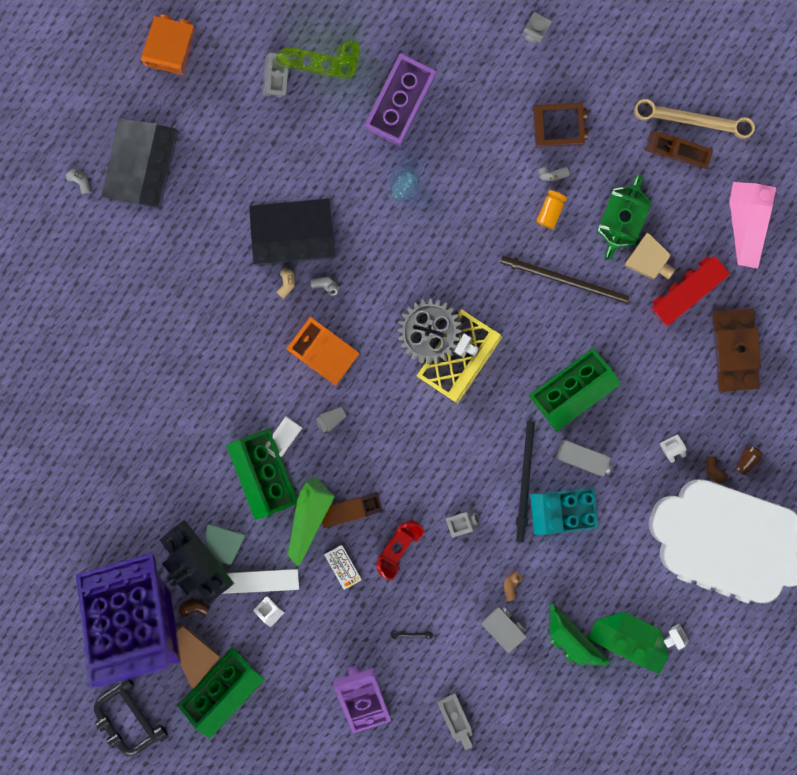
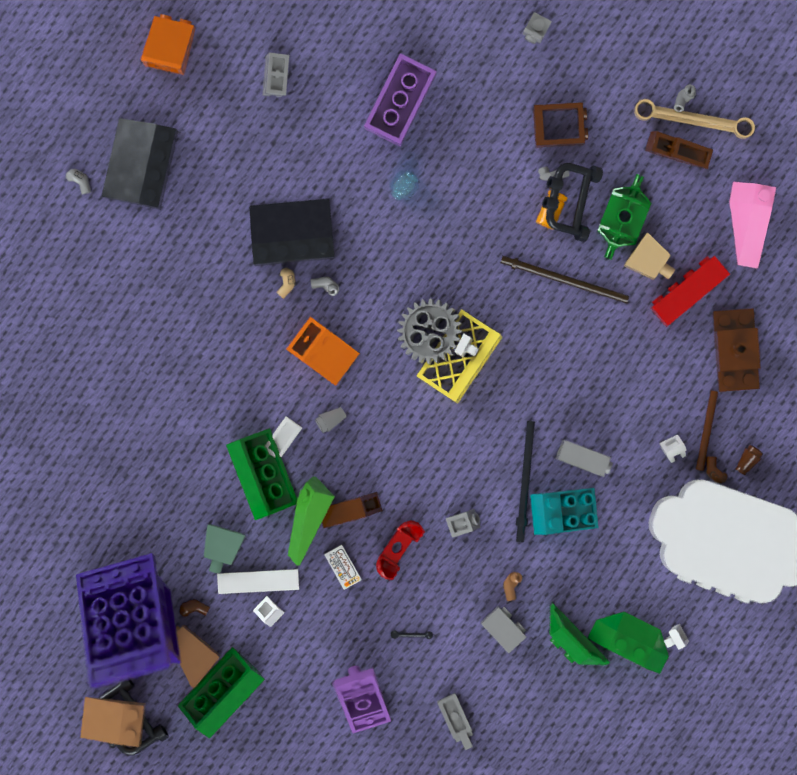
(113, 721): none -> medium nougat slope
(193, 564): black brick -> none
(316, 60): clear neon green beam -> none
(551, 203): none -> black bar
(575, 389): green slope -> none
(684, 96): none -> light grey arm
(707, 430): none -> reddish brown bar

